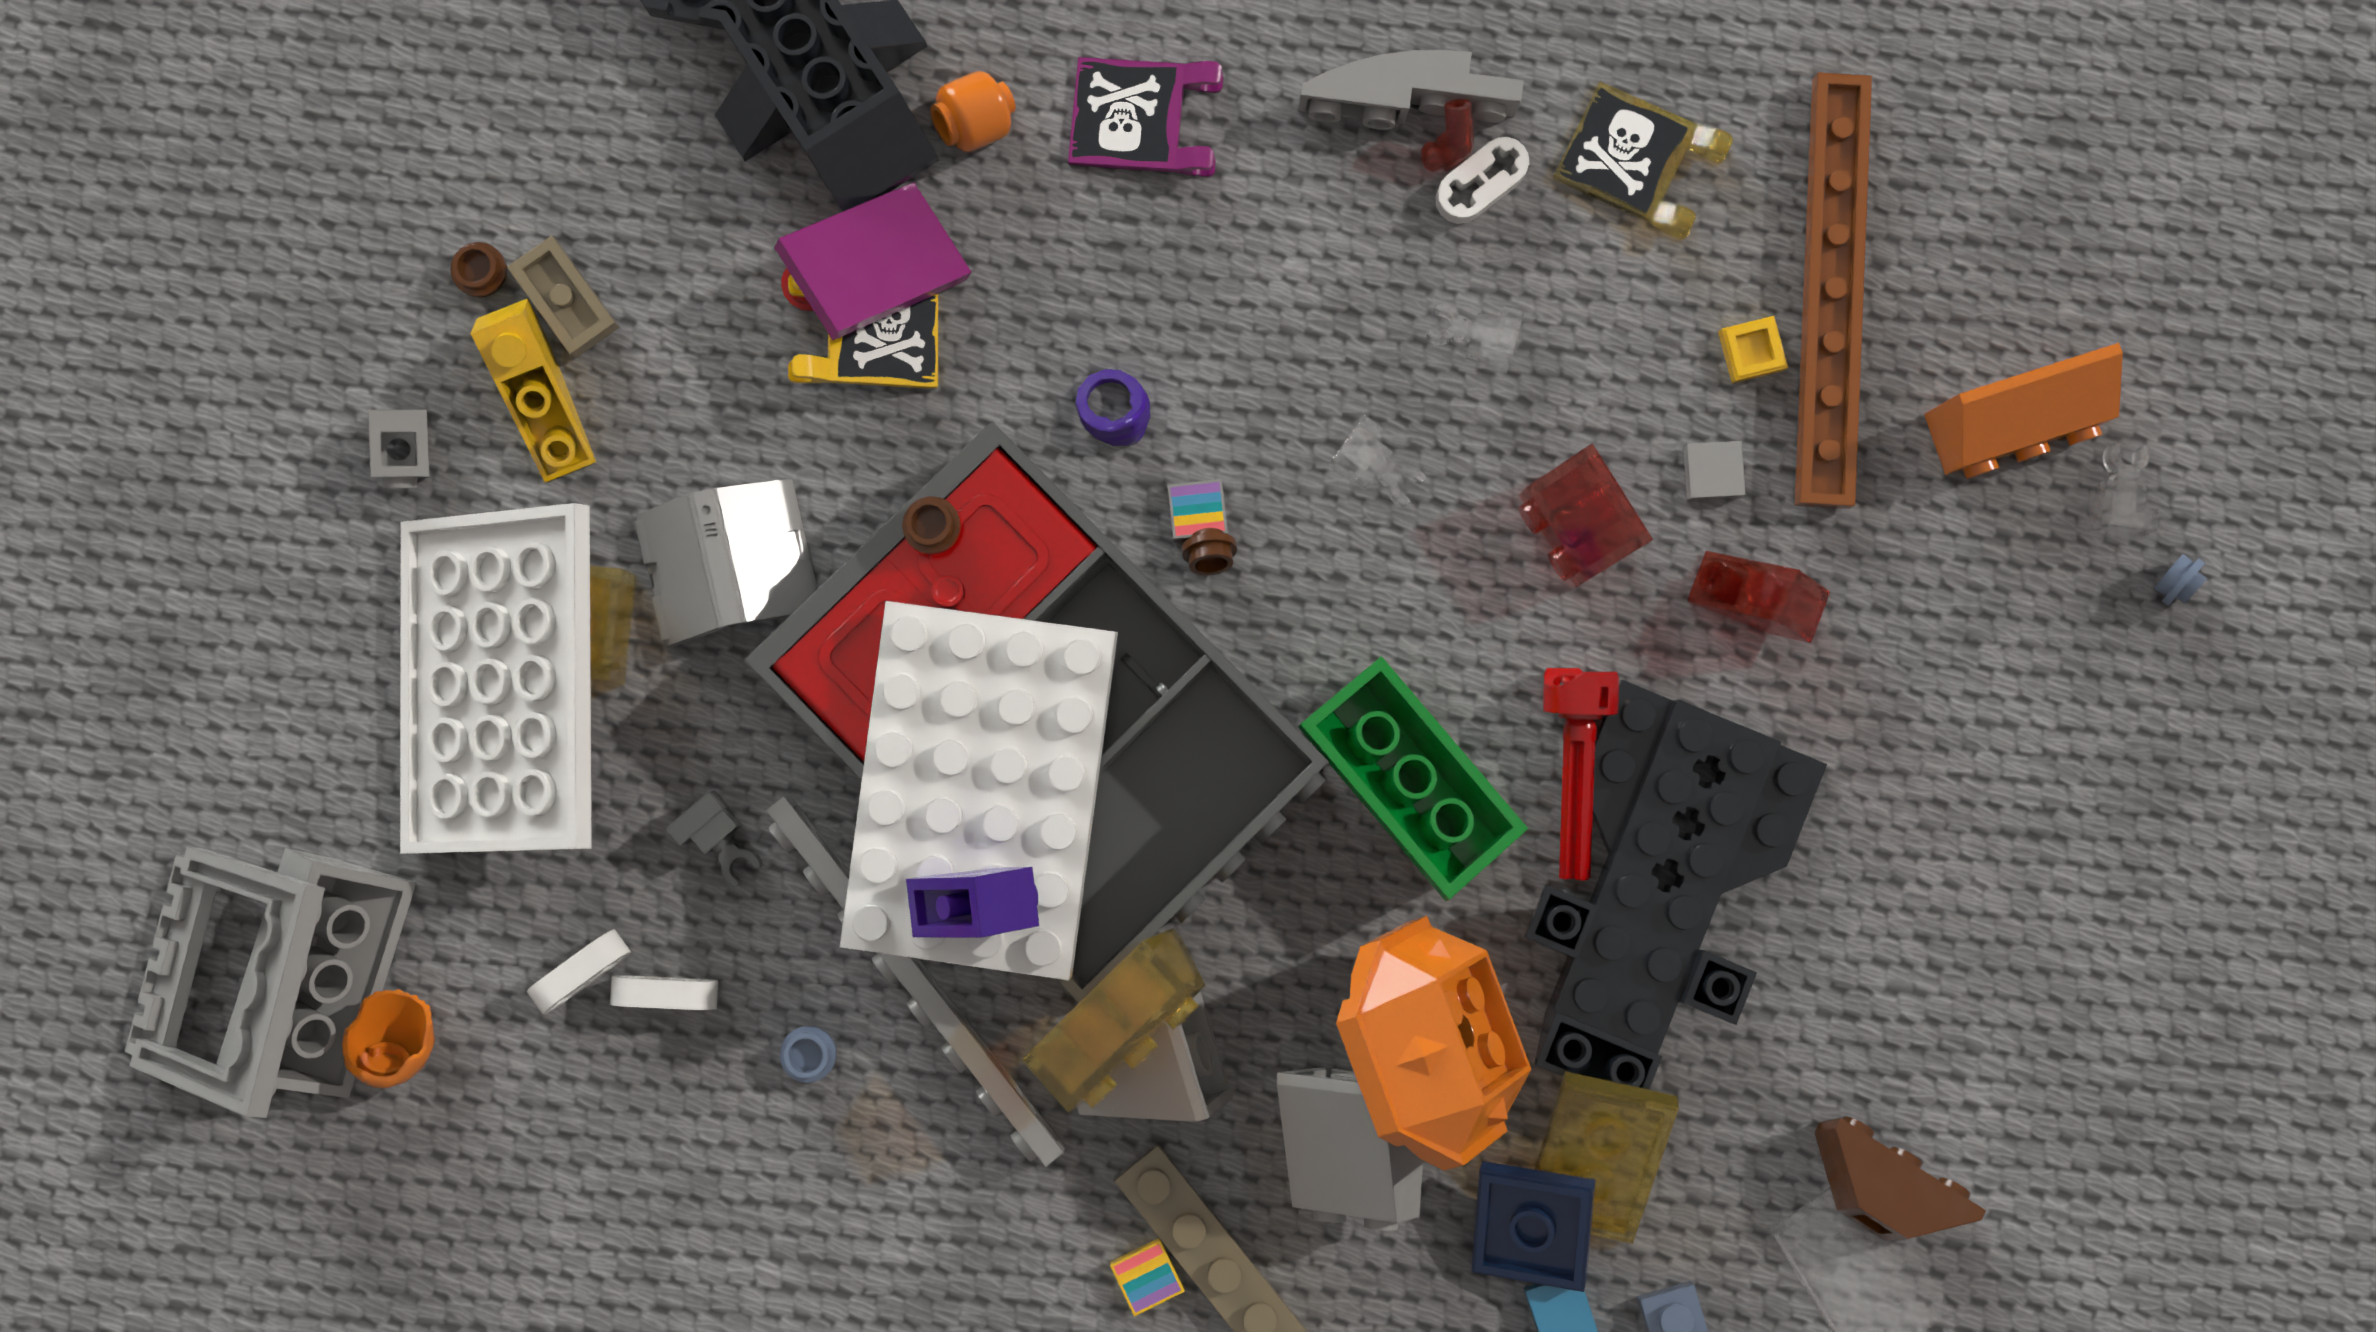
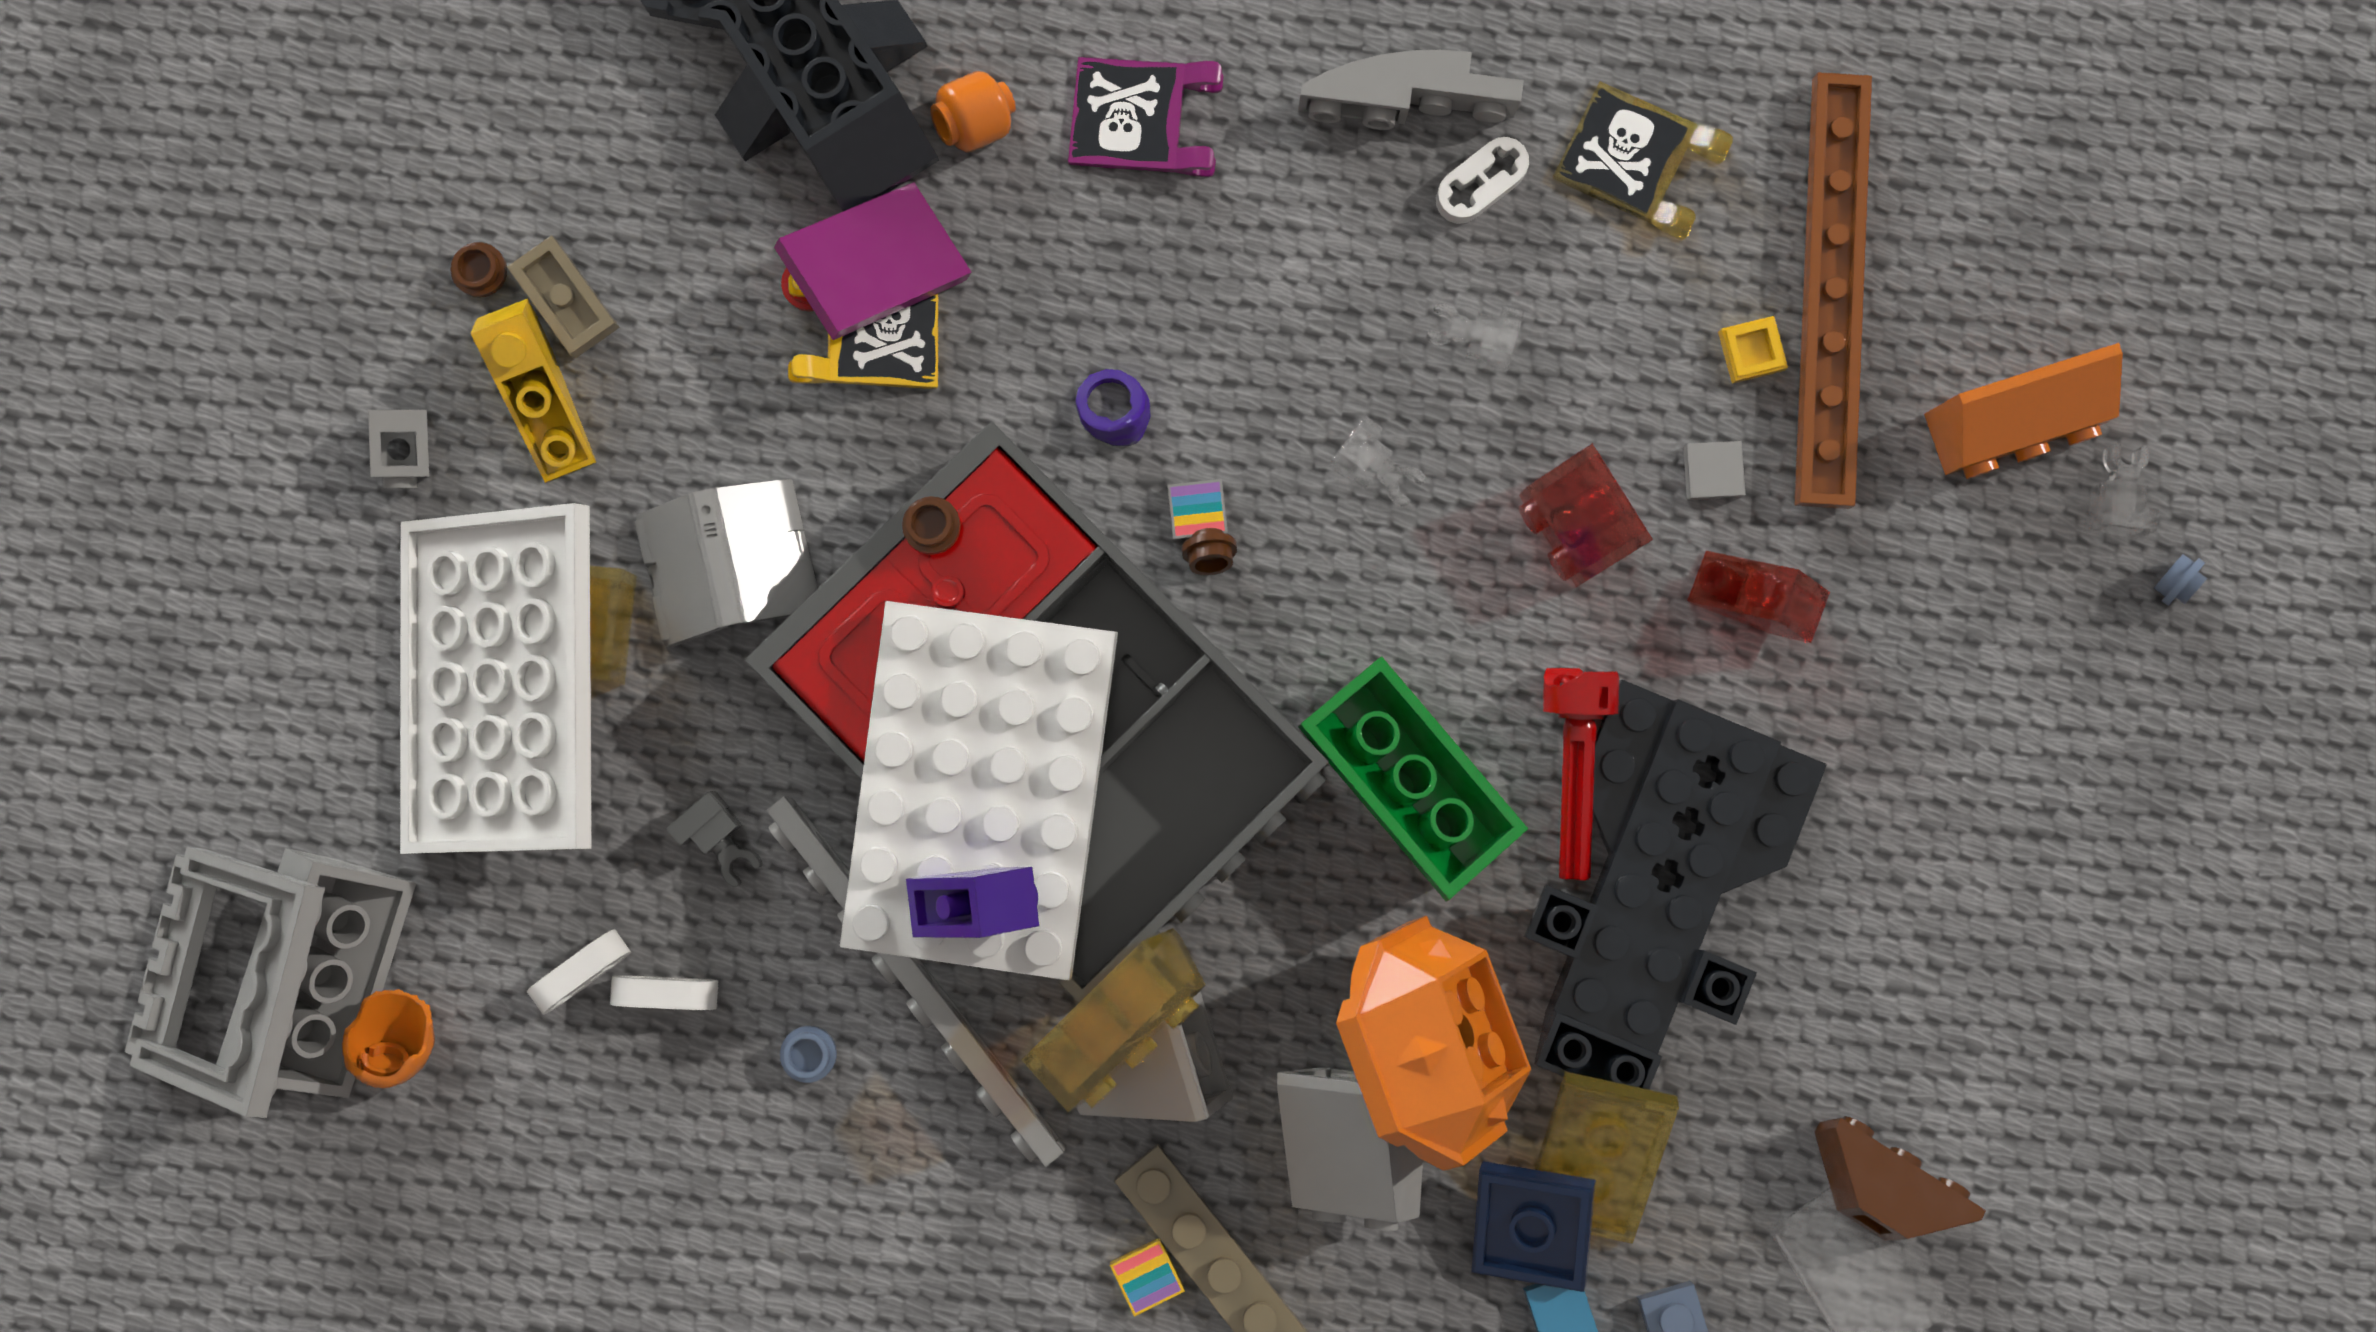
(1454, 143): clear red arm -> none

